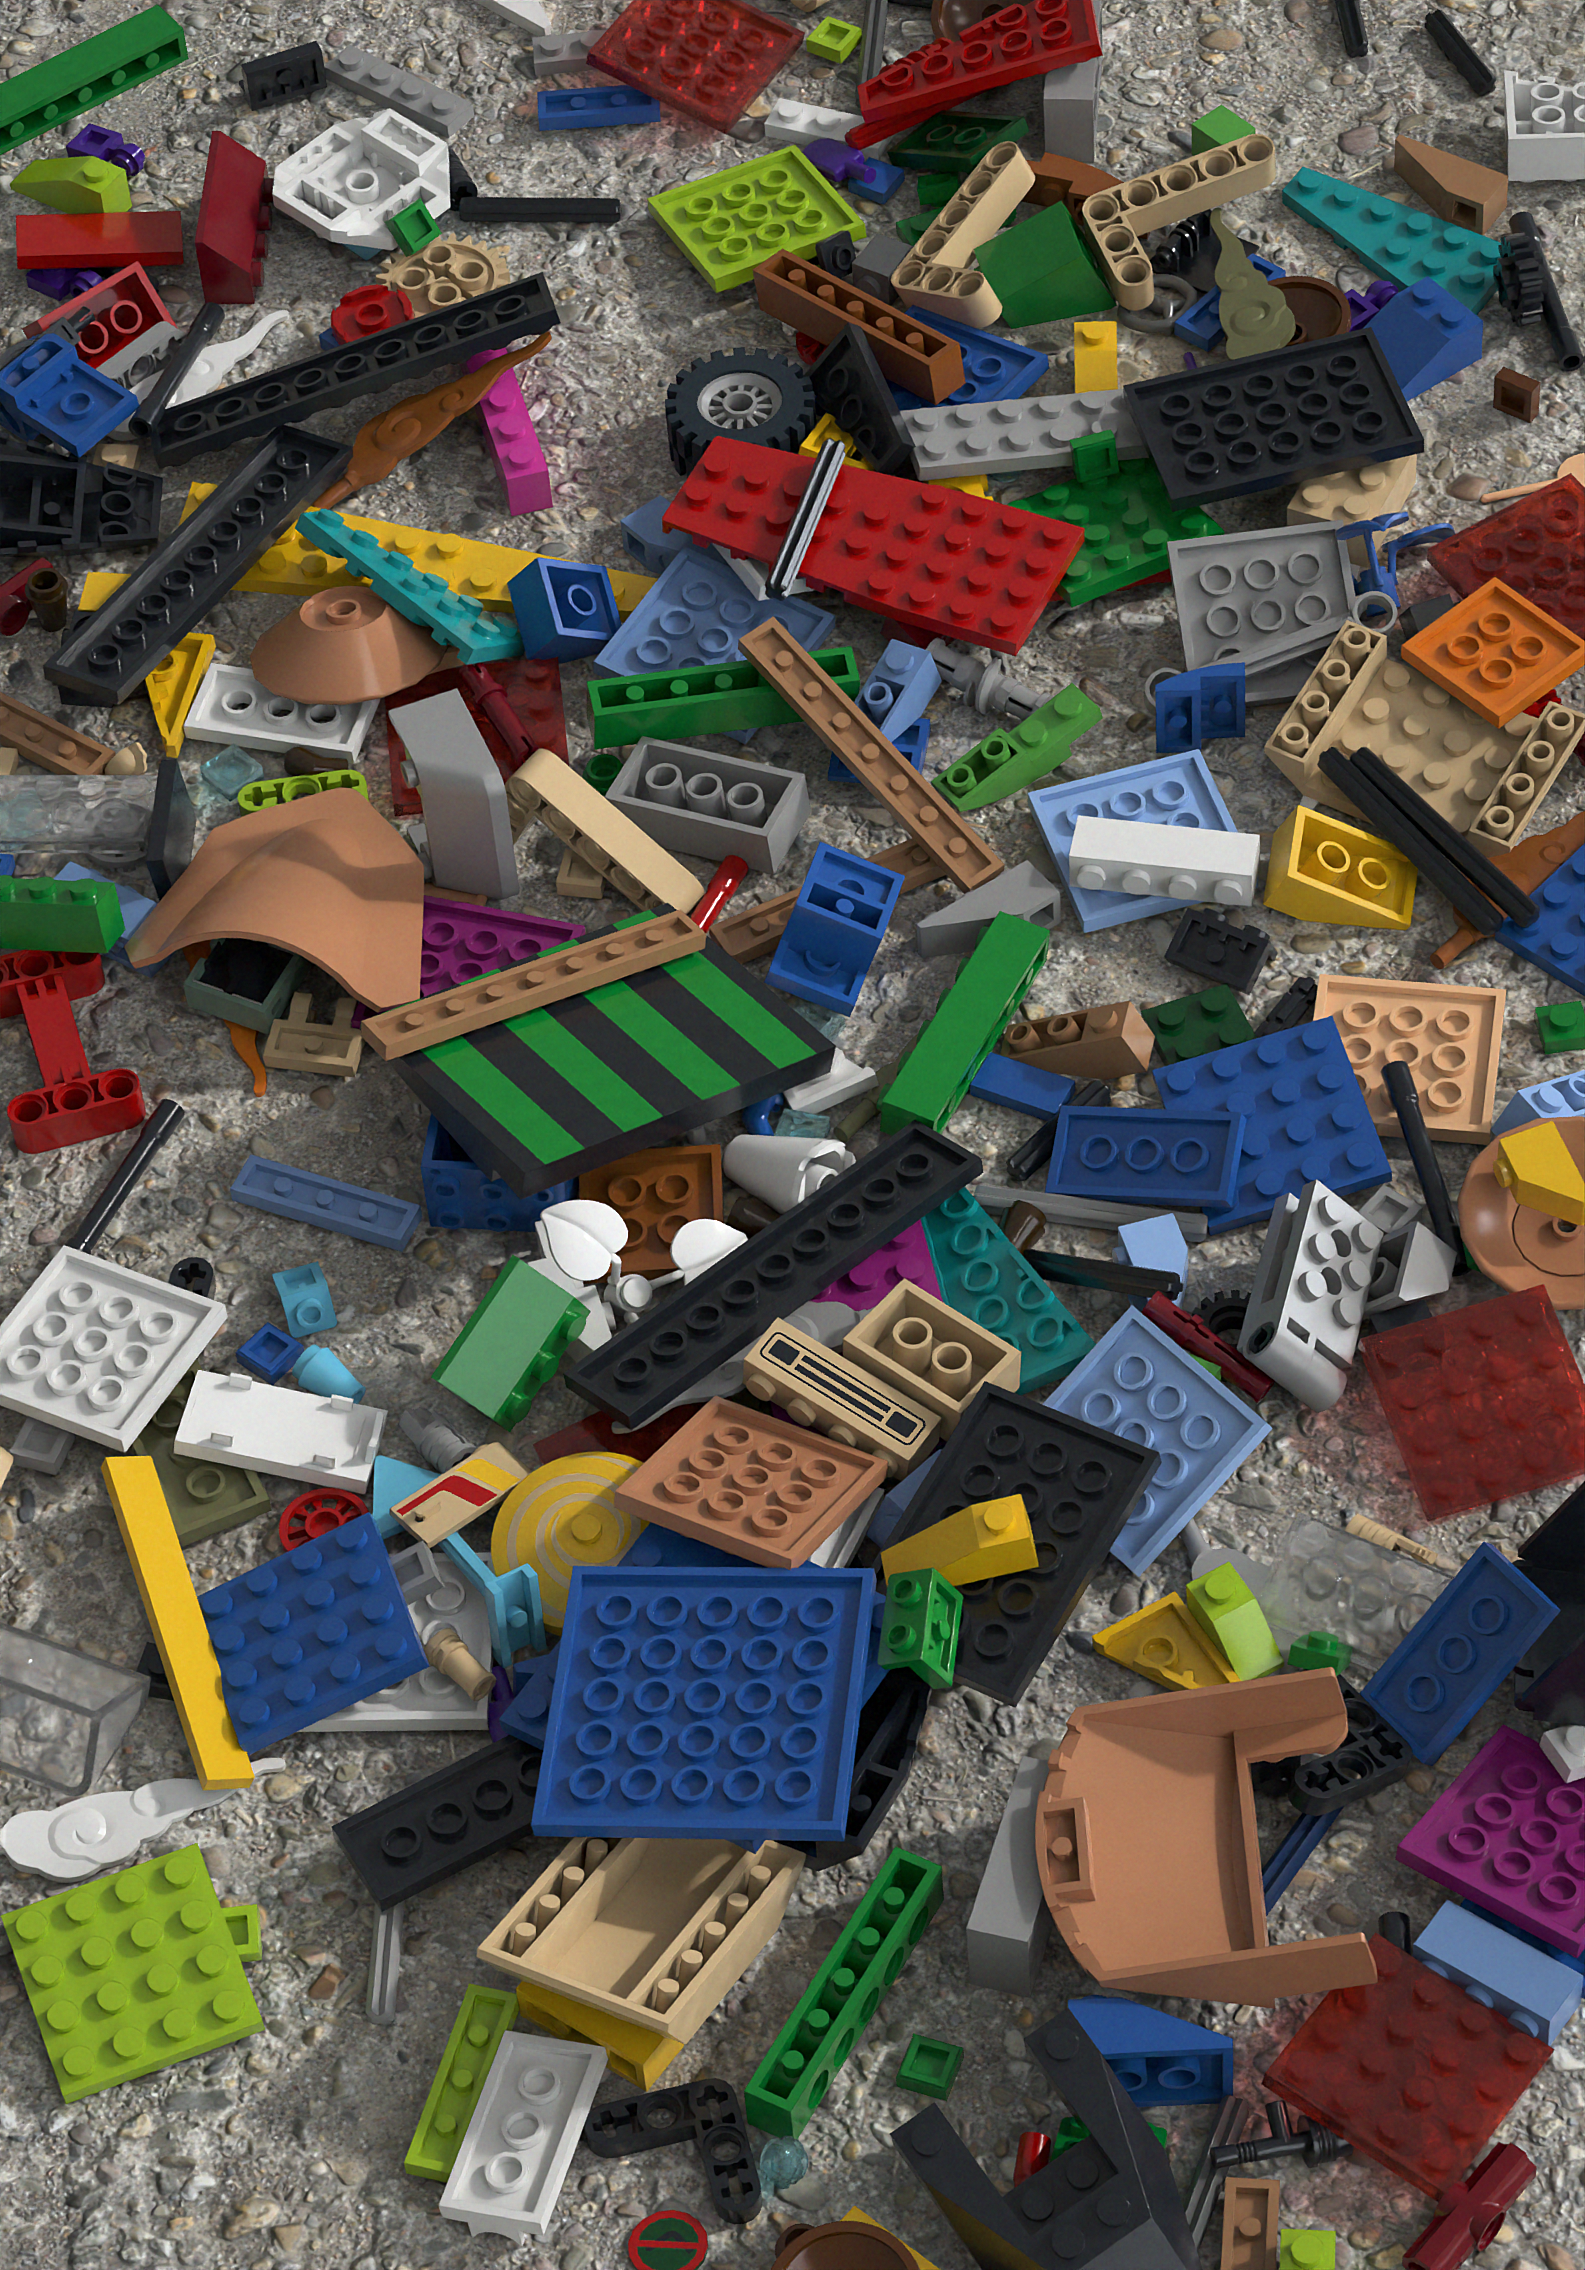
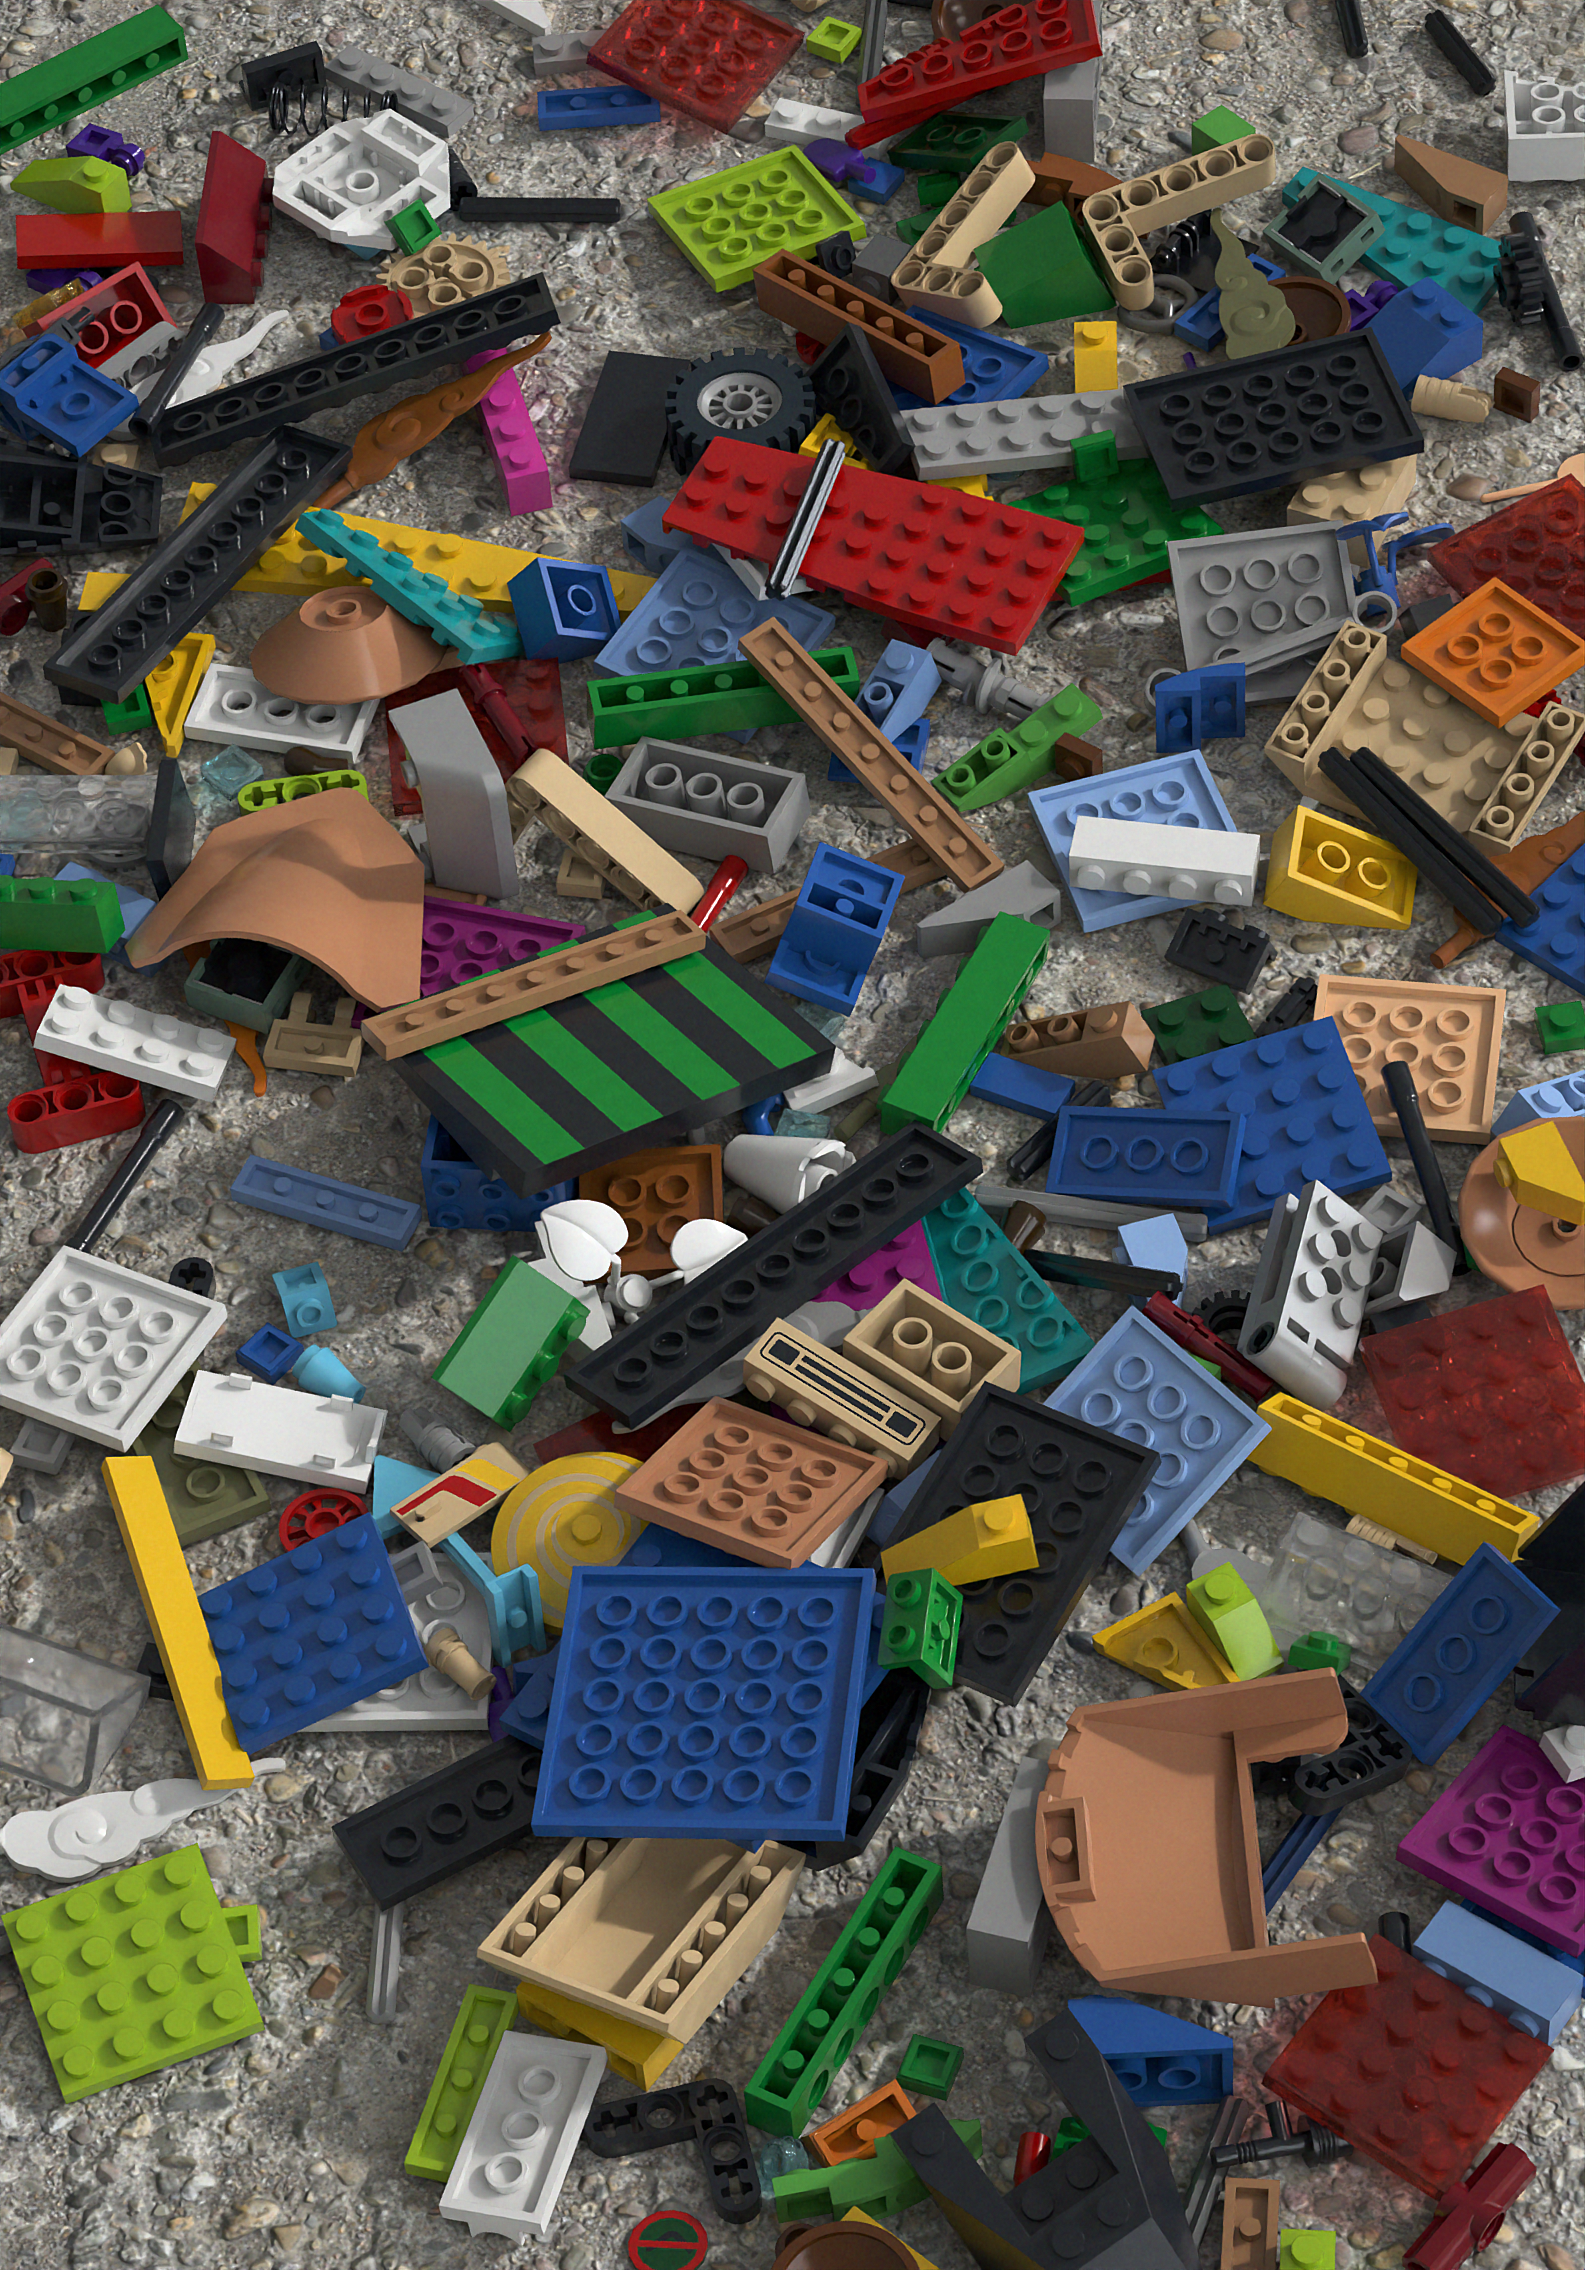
(48, 303): none -> clear yellow wheel
(129, 715): none -> green plate
(135, 1042): none -> white plate
(388, 101): none -> black piece
(626, 420): none -> black tile
(853, 2129): none -> orange slope
(873, 2185): none -> bright green slope
(1077, 758): none -> reddish brown plate
(1324, 230): none -> piece
(1386, 1484): none -> yellow brick
(1450, 400): none -> tan hinge

